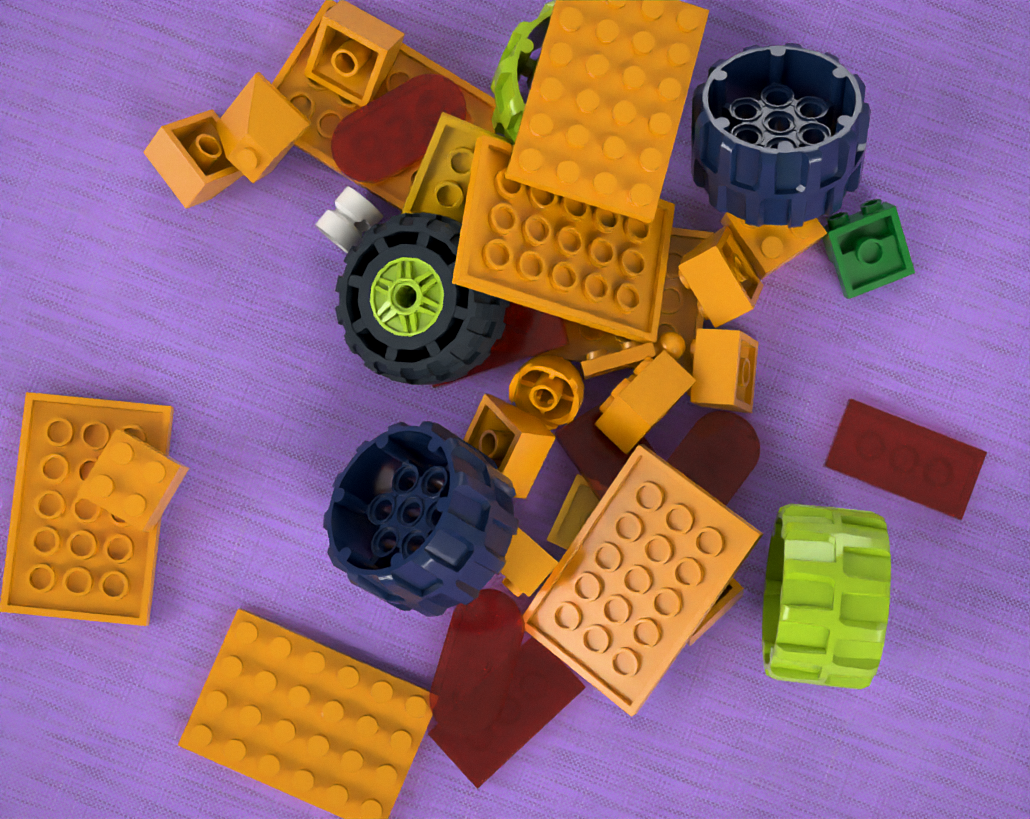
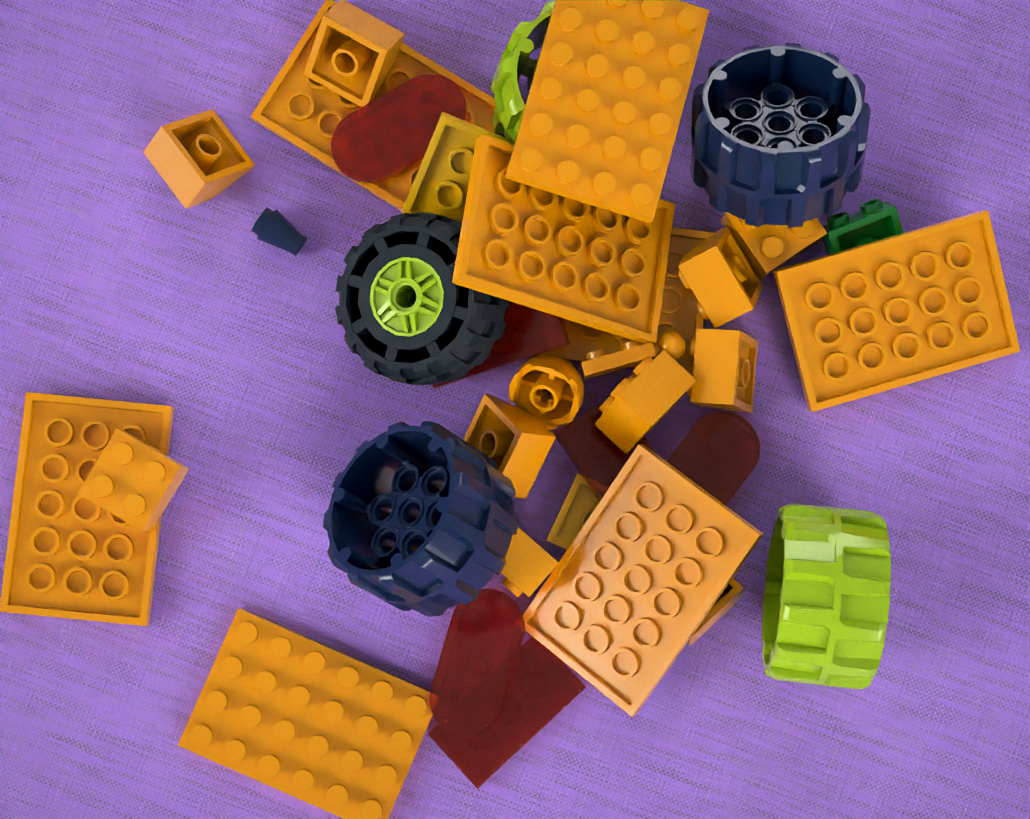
(260, 128): light orange slope -> none
(278, 231): none -> dark blue cone
(349, 219): white wheel -> none
(897, 310): none -> light orange plate
(905, 459): clear red tile -> none

